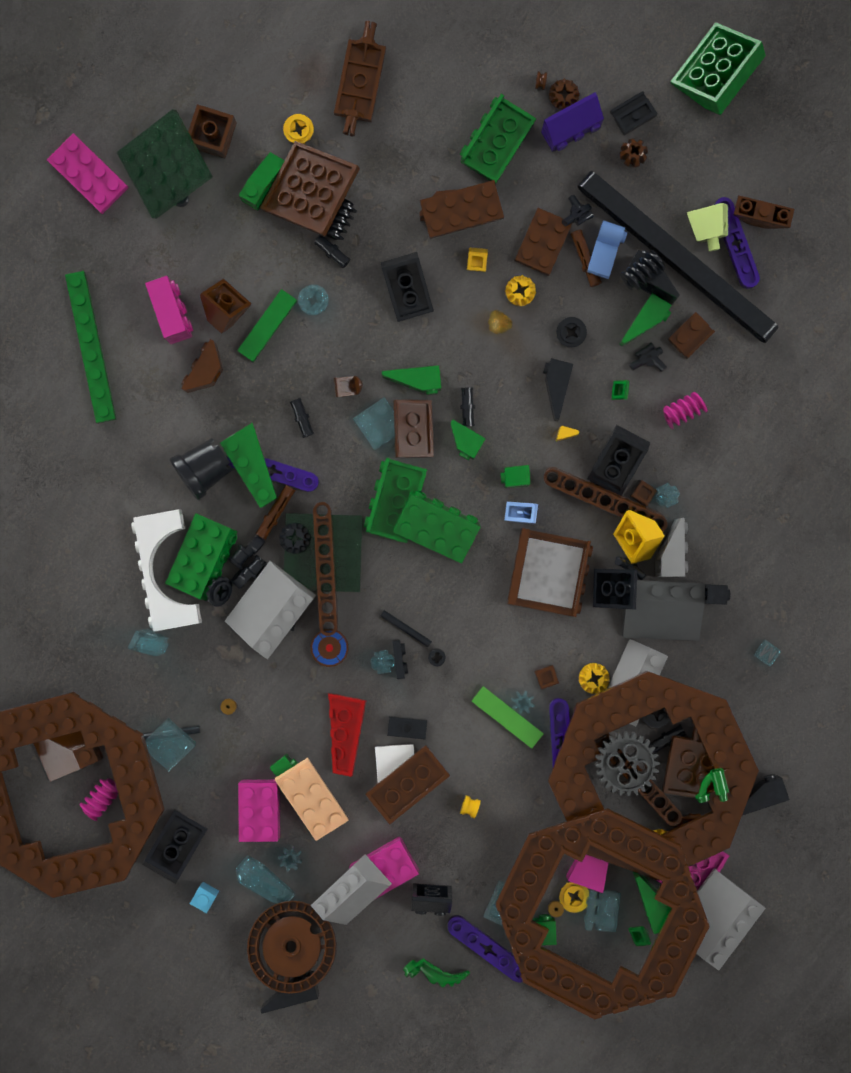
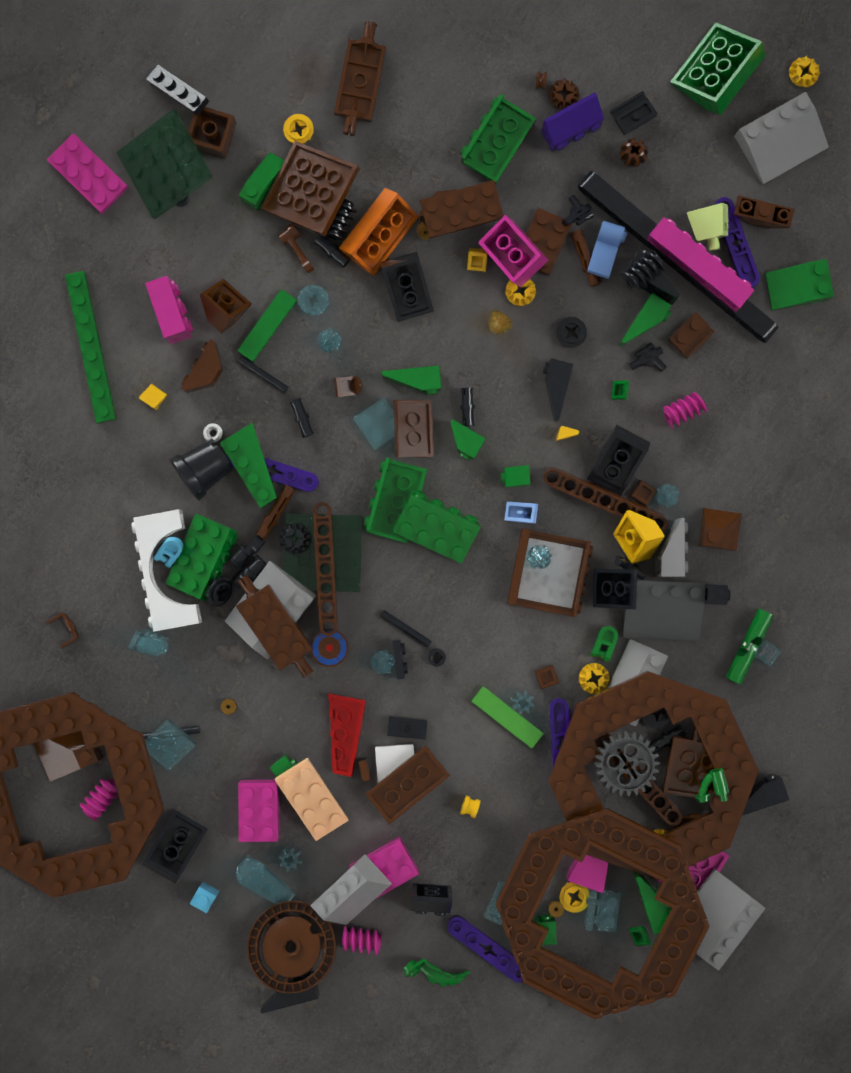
(70, 625): none -> reddish brown piece
(153, 396): none -> yellow slope
(172, 547): none -> medium azure plate
(177, 90): none -> plate
(209, 428): none -> white plate
(263, 374): none -> black bar
(274, 627): none -> reddish brown plate
(289, 236): none -> reddish brown brick
(329, 340): none -> clear light blue gear
(361, 940): none -> dark pink piece
(364, 769): none -> reddish brown tile
(379, 231): none -> orange slope
(422, 231): none -> pearl gold piece
(513, 251): none -> dark pink brick
(539, 557): none -> clear light blue gear
(606, 636): none -> green plate
(700, 264): none -> dark pink brick
(719, 529): none -> reddish brown slope
(756, 633): none -> green piece
(782, 138): none -> light grey slope
(799, 285): none -> green slope
(808, 79): none -> yellow gear

